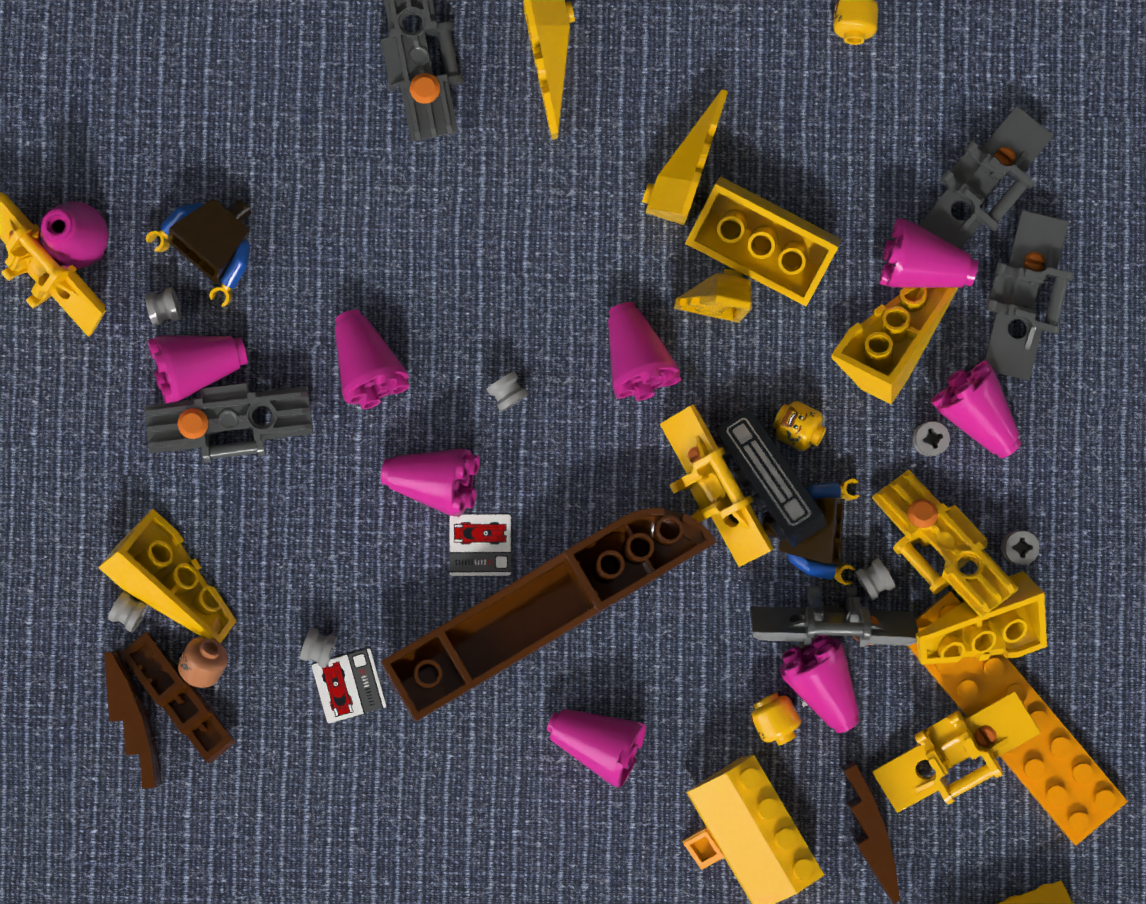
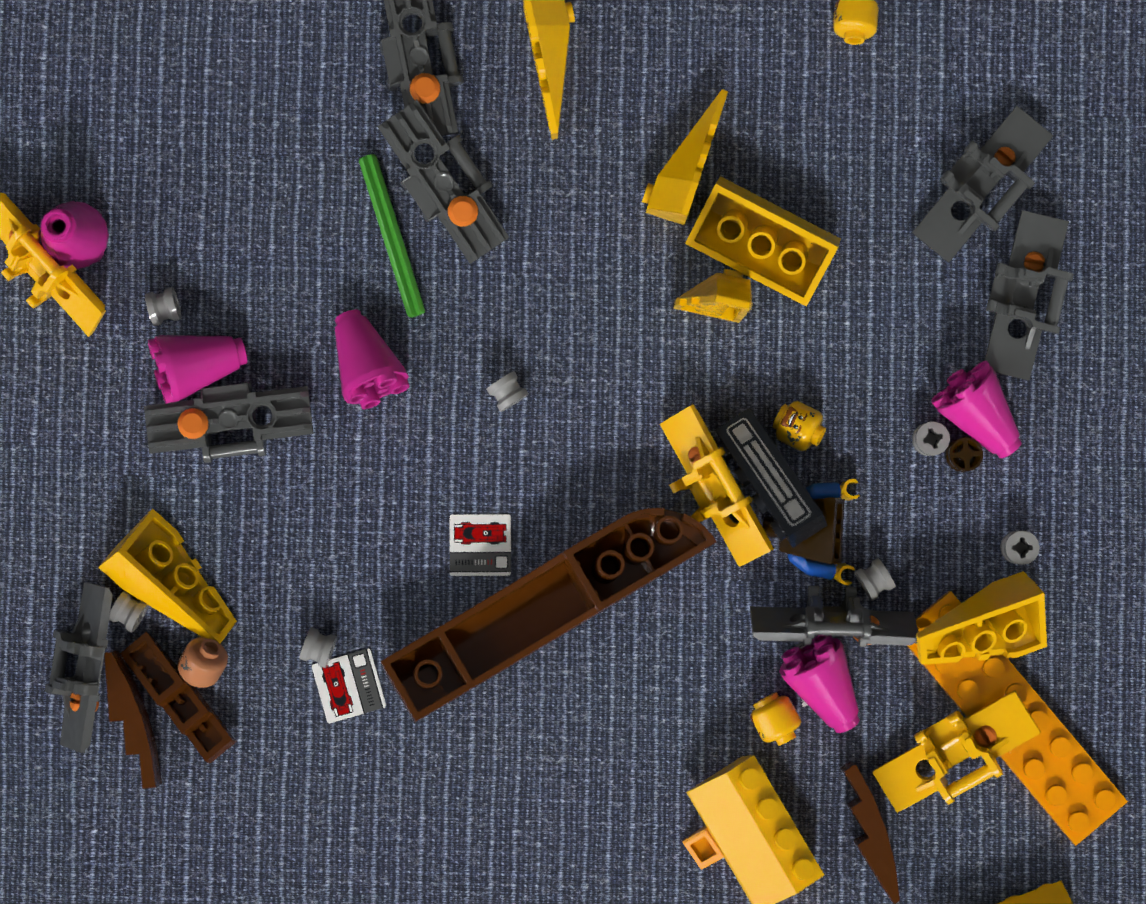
(82, 690): none -> dark grey piece
(210, 239): dark brown torso -> none
(391, 235): none -> bright green axle
(434, 188): none -> dark grey piece
(435, 478): dark pink cone -> none
(599, 742): dark pink cone -> none
(637, 355): dark pink cone -> none
(891, 341): yellow wedge -> none
(924, 260): dark pink cone -> none
(952, 535): yellow piece -> none
(970, 454): none -> dark brown wheel

